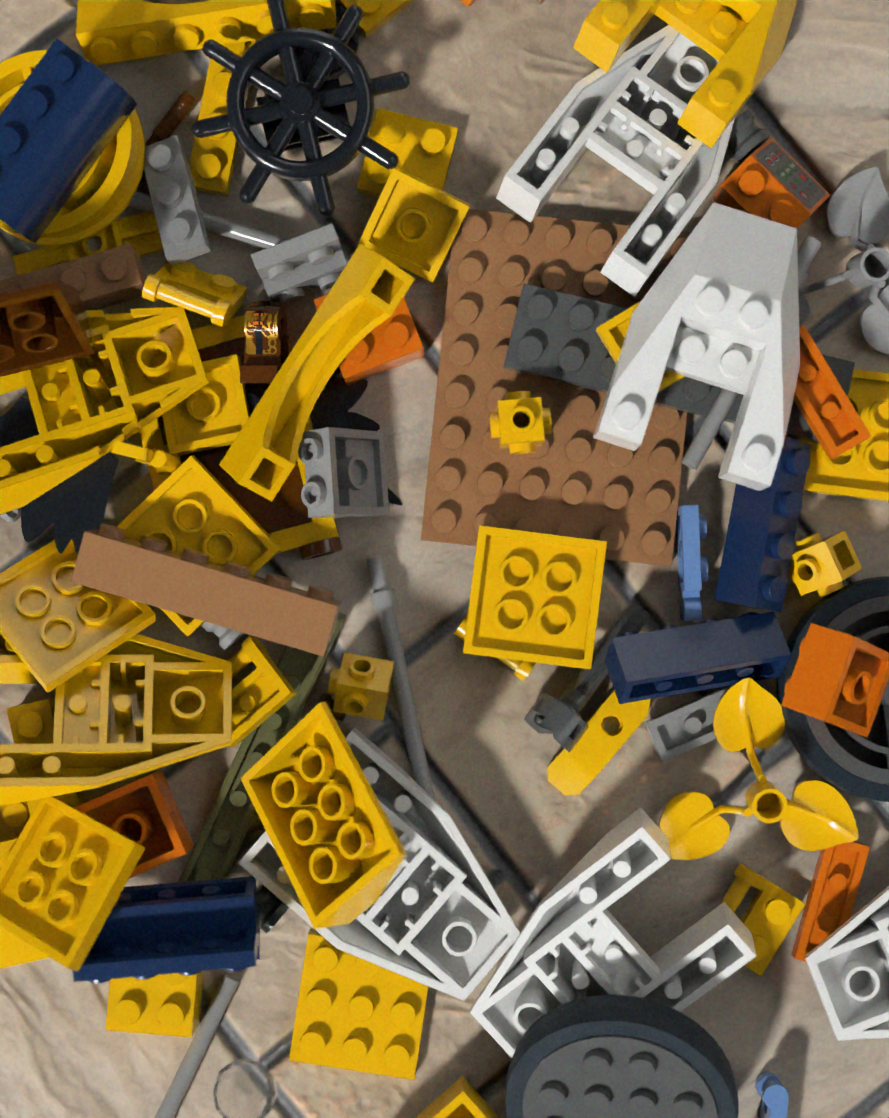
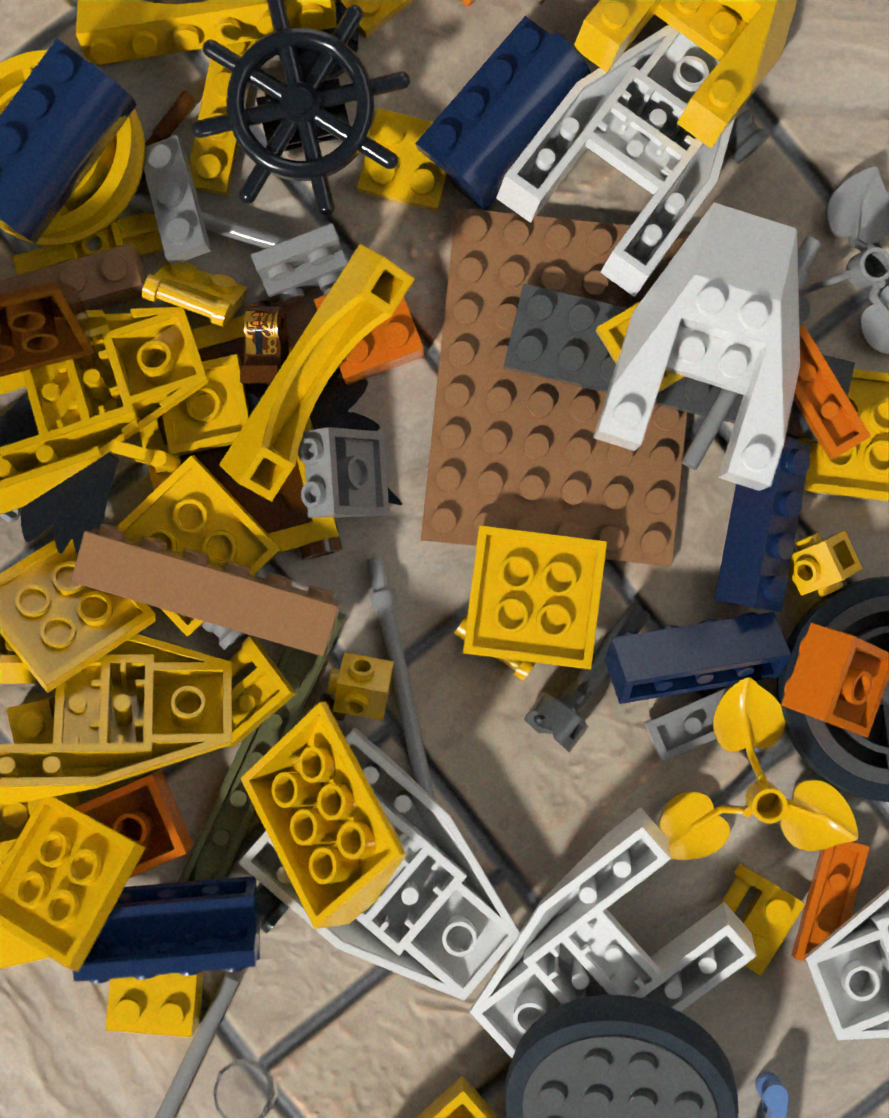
(356, 1014): yellow plate -> none
(414, 224): yellow plate -> none
(502, 110): none -> dark blue brick
(515, 438): yellow brick -> none
(576, 769): yellow piece -> none
(691, 566): medium blue plate -> none
(772, 187): orange slope -> none

